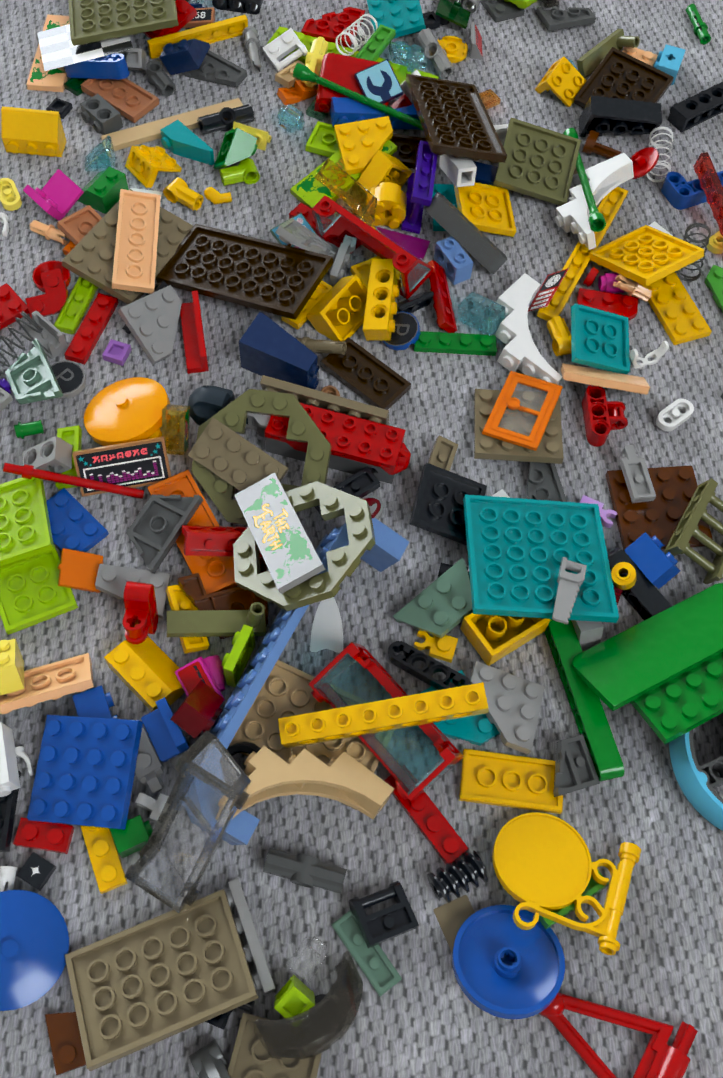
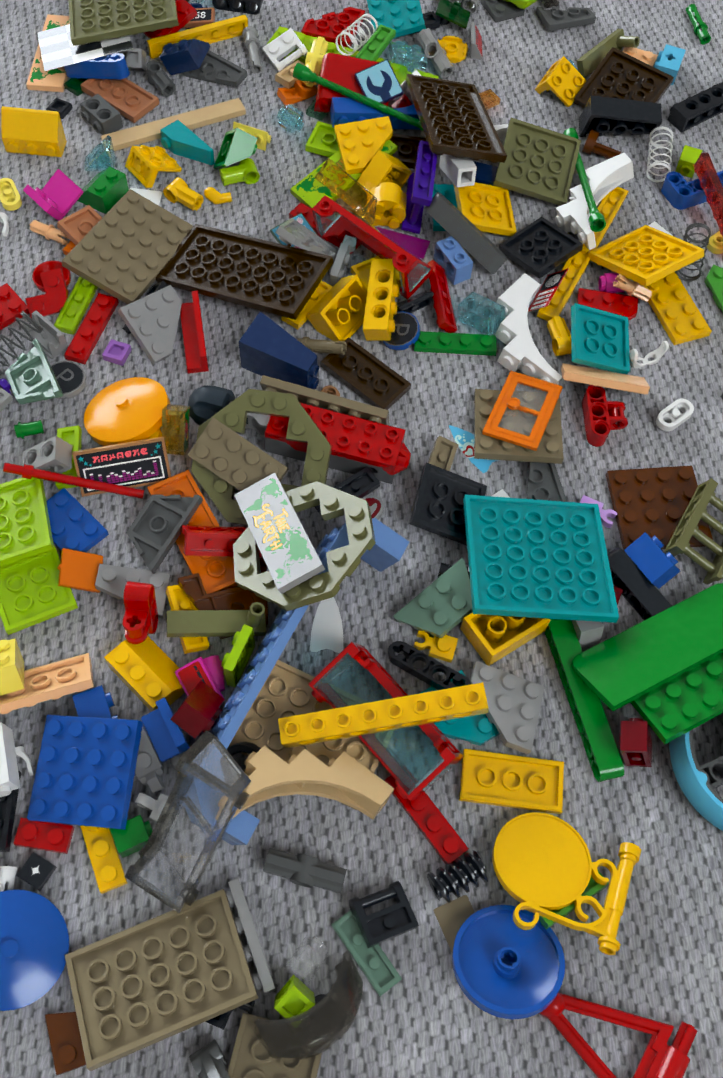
(136, 242): light nougat plate -> none
(215, 121): black piece -> none
(466, 444): none -> medium azure sticker
(540, 247): none -> black plate
(567, 589): light grey piece -> none
(573, 766): dark grey wing -> none
(591, 277): red tile -> none
(627, 582): yellow brick -> none
(636, 476): light grey hinge -> none
(636, 743): none -> dark red brick
(644, 161): red piece -> none
(687, 161): none -> lime brick

